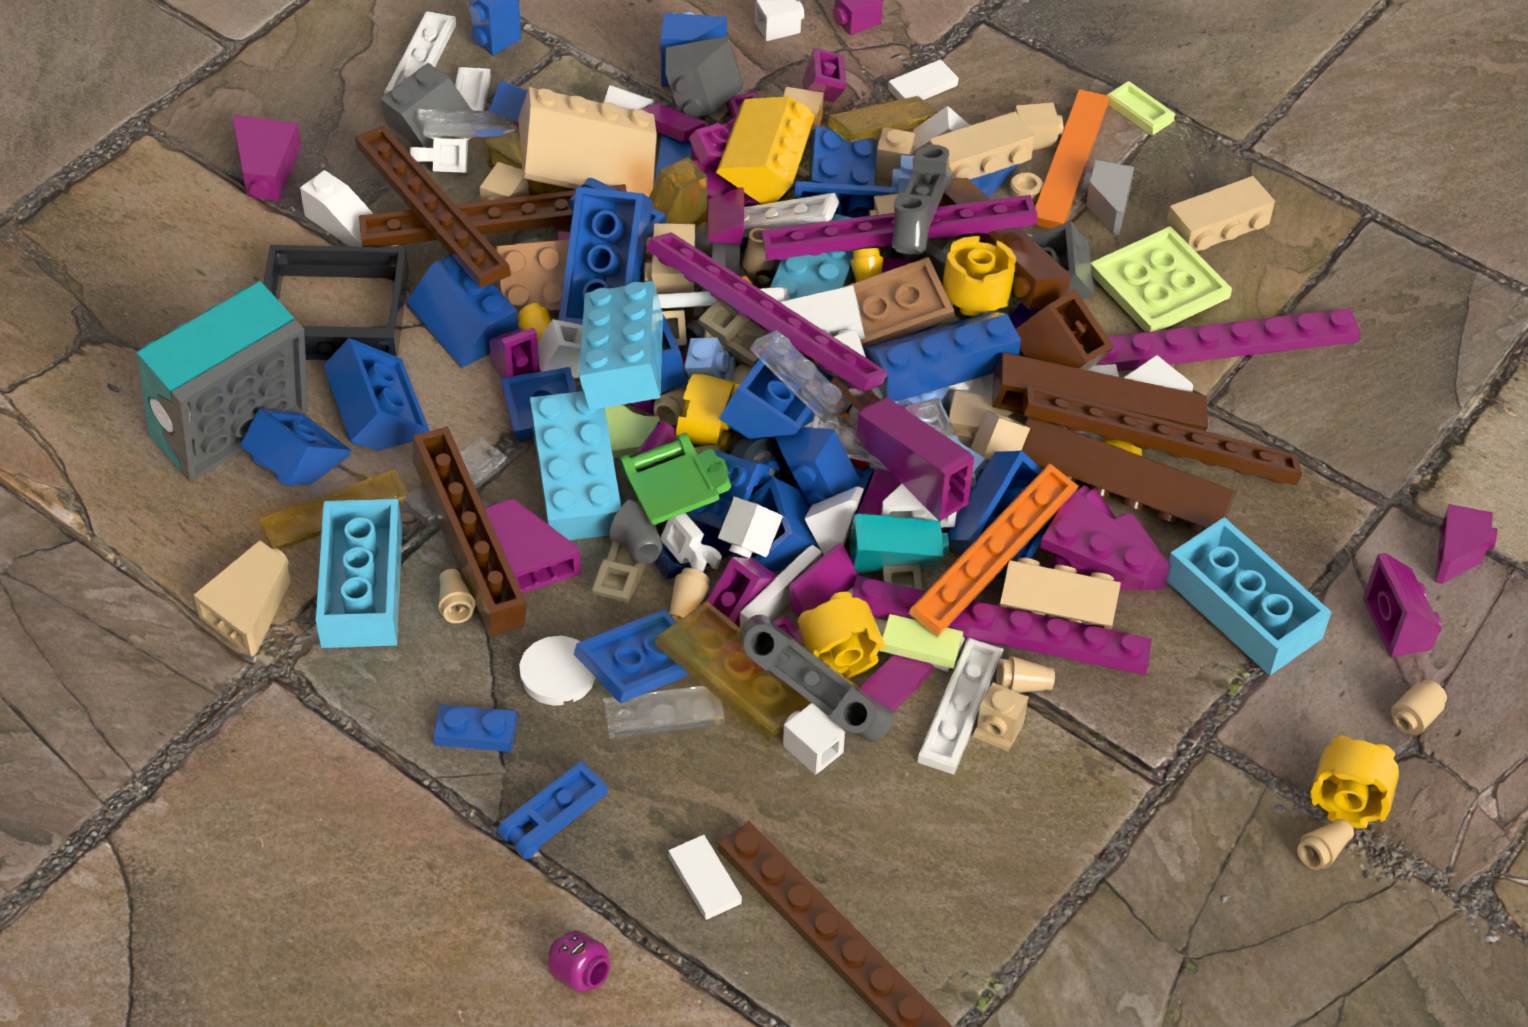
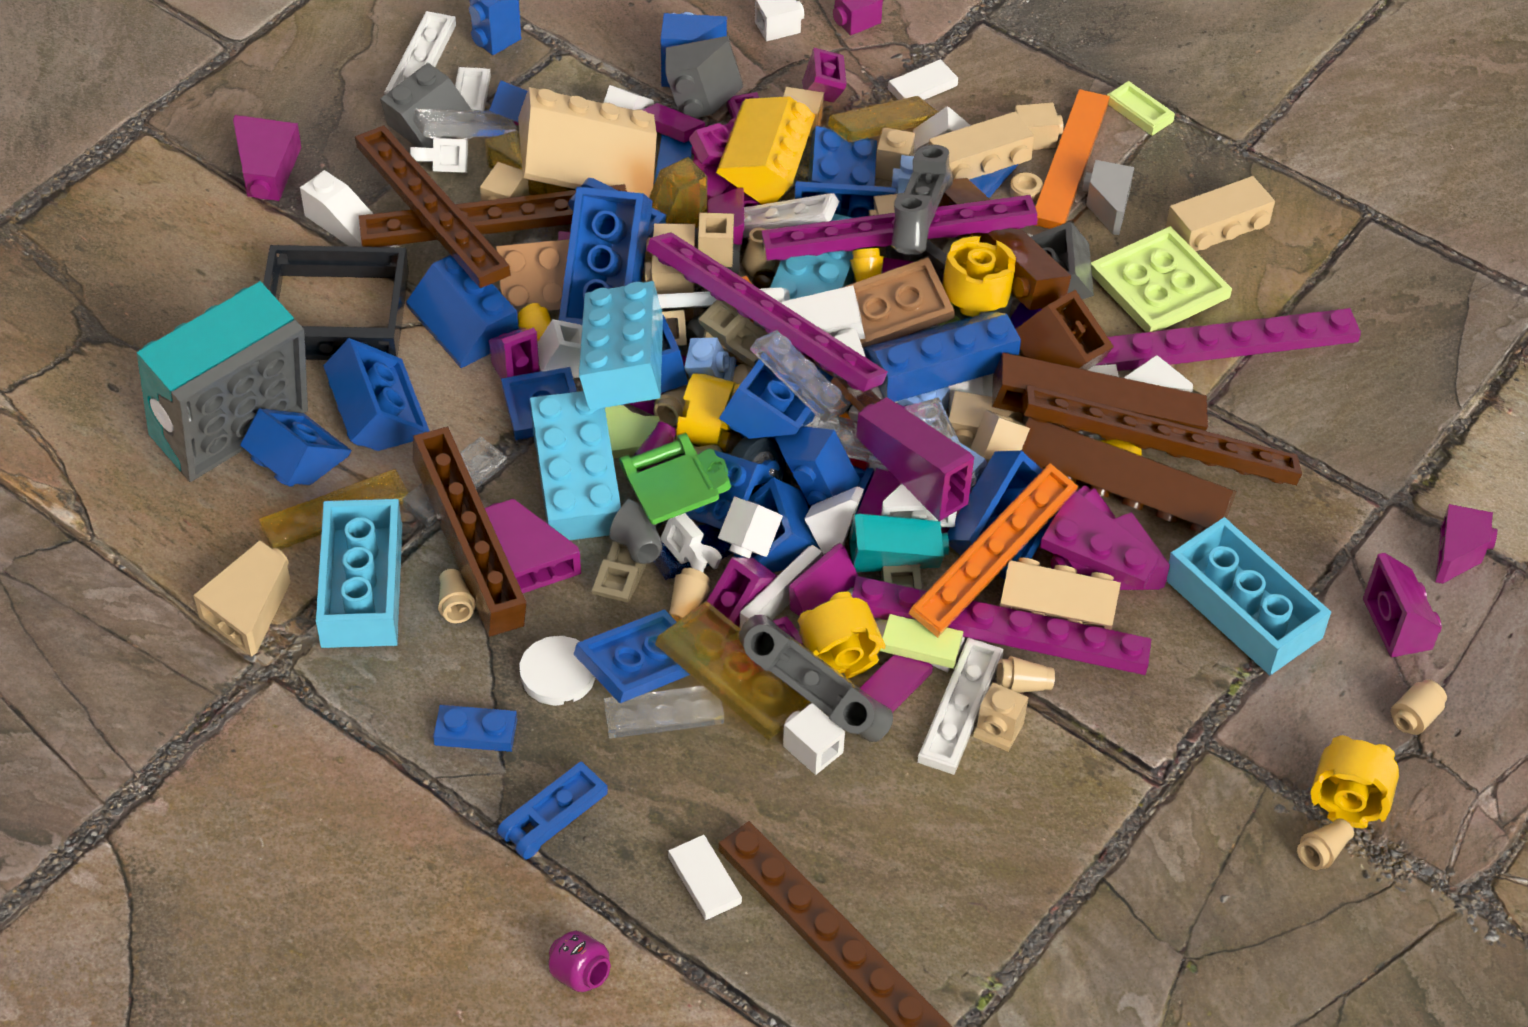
(717, 236): none -> tan brick

